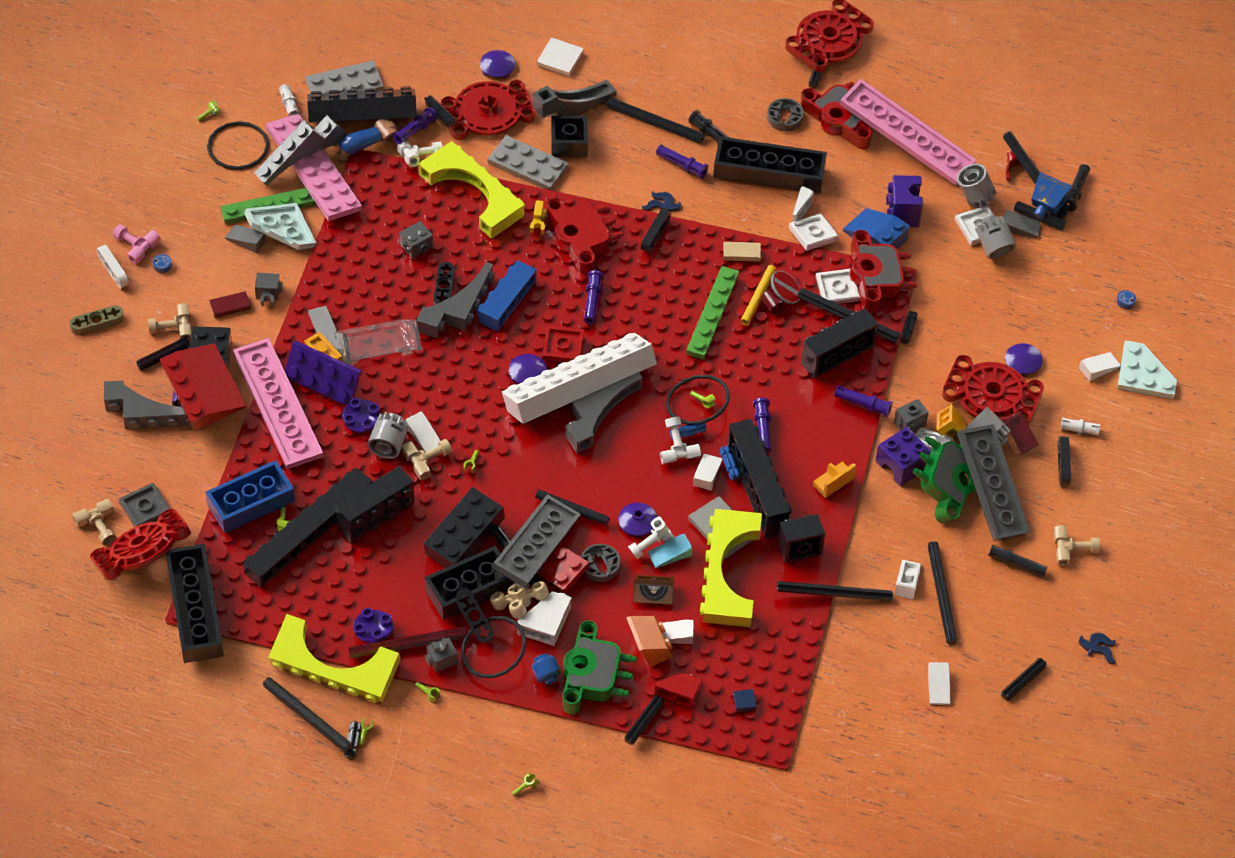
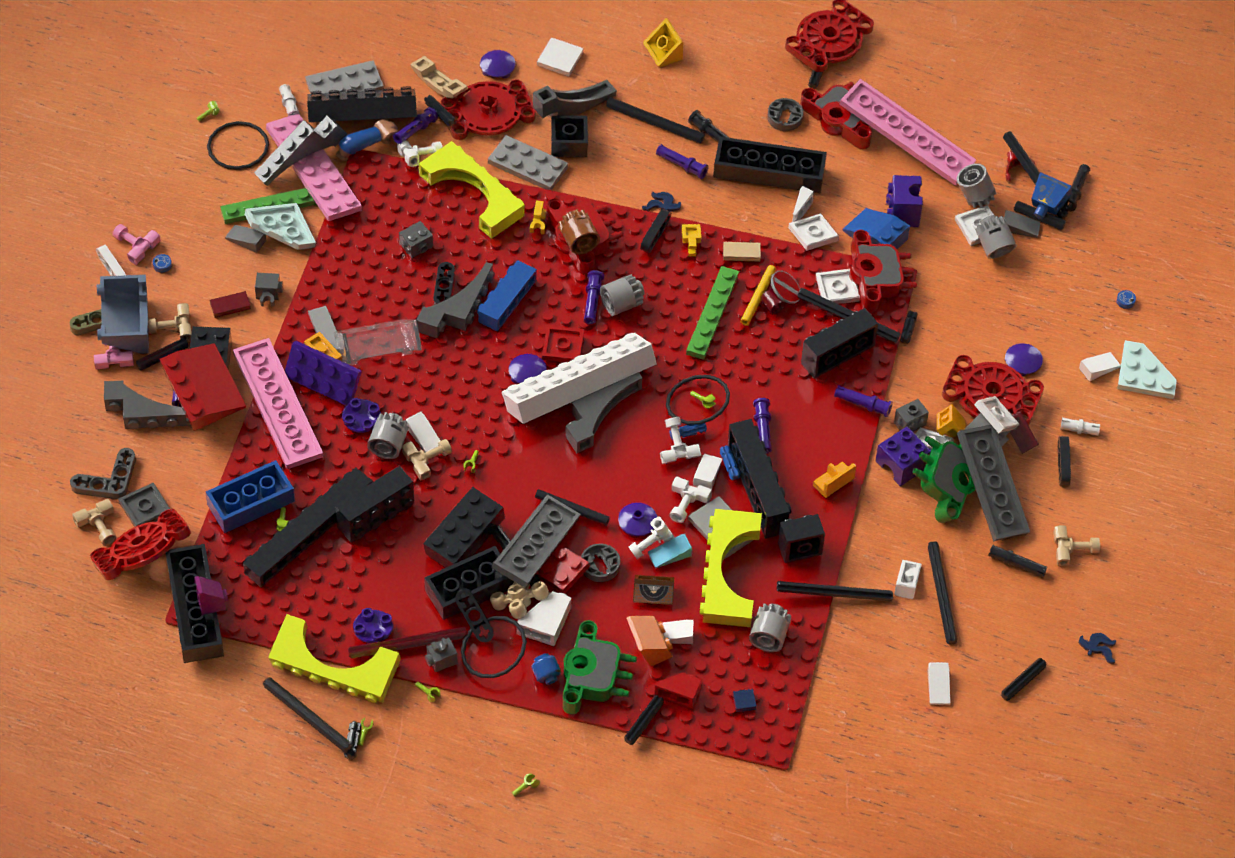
(110, 484): none -> dark grey beam
(113, 356): none -> bright pink bar
(124, 312): none -> sand blue windscreen
(210, 595): none -> magenta slope
(436, 80): none -> tan slope
(579, 232): none -> dark orange gear
(622, 294): none -> light grey gear
(665, 44): none -> yellow slope
(689, 495): none -> white bar
(691, 234): none -> yellow plate
(770, 628): none -> light grey gear
(996, 414): none -> white tile

